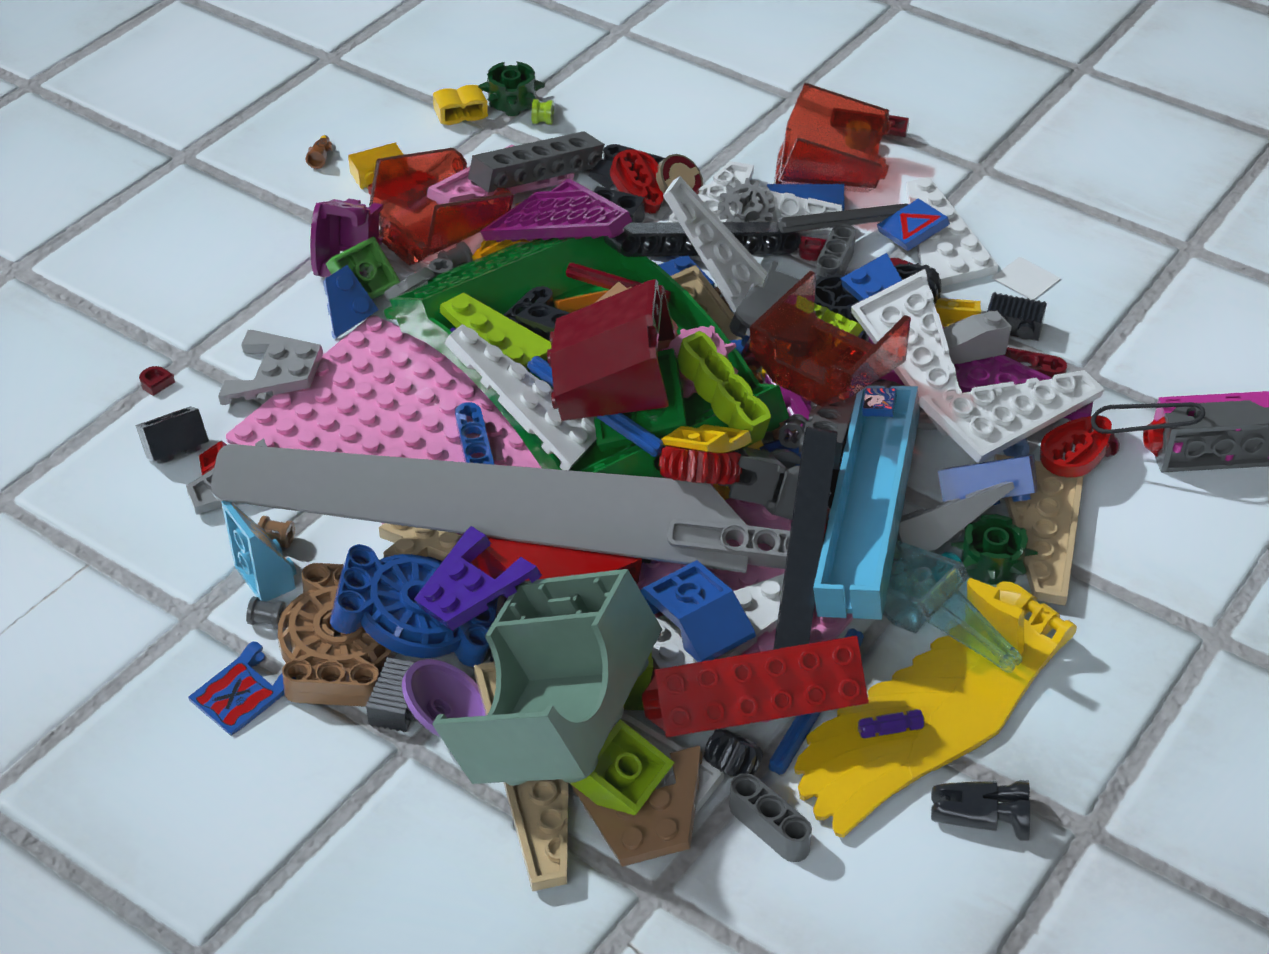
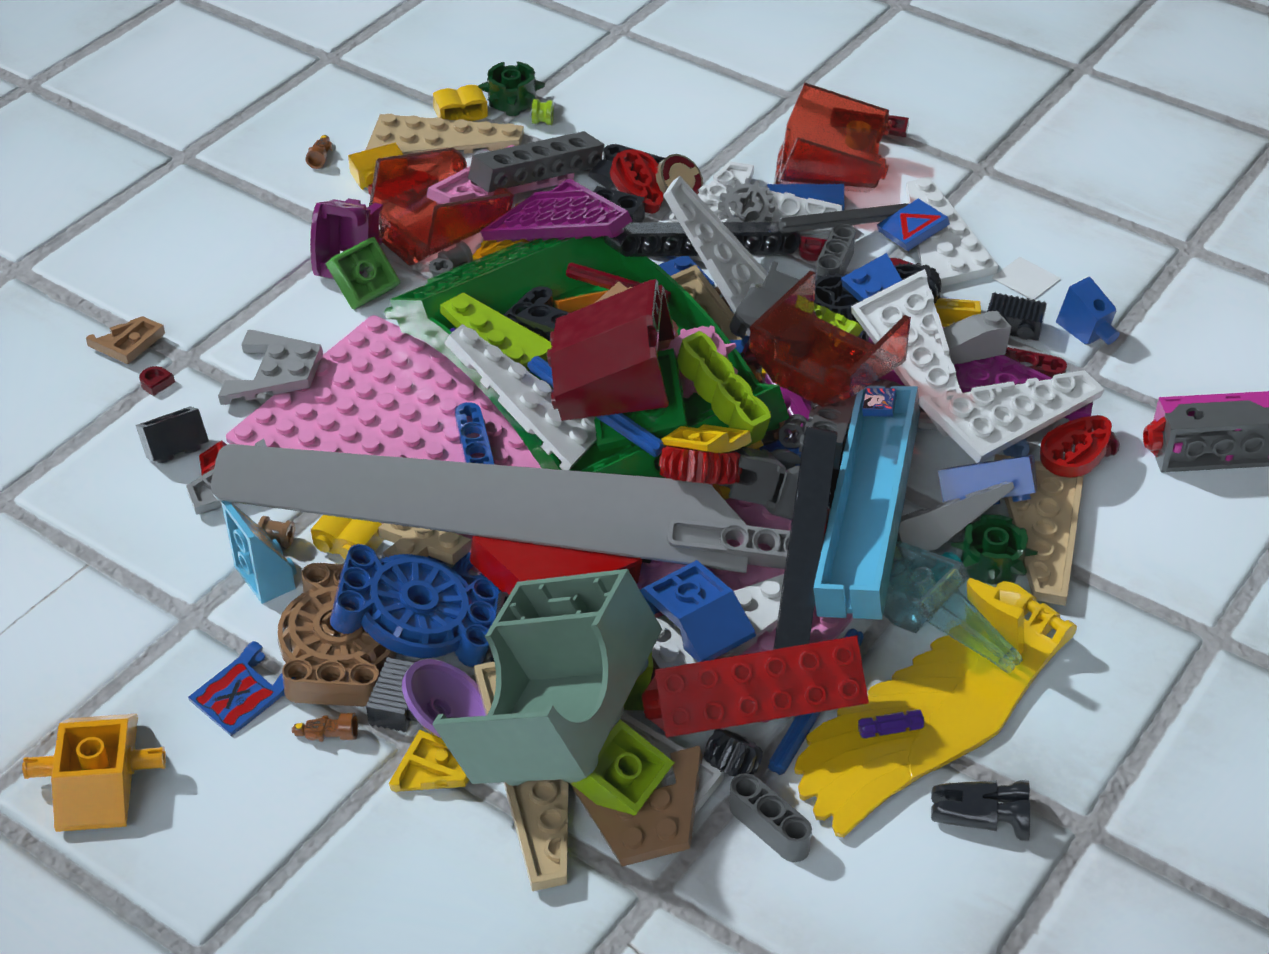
(93, 770): none -> light orange slope
(128, 339): none -> medium nougat wing
(264, 612): dark grey bush -> none
(339, 534): none -> yellow brick
(344, 727): none -> dark orange piece
(347, 301): blue wing -> none
(410, 283): light grey tile -> none
(423, 134): none -> tan wing
(427, 766): none -> yellow wing
(461, 590): dark purple wing -> none
(1088, 313): none -> blue torso
(1148, 427): black piece -> none

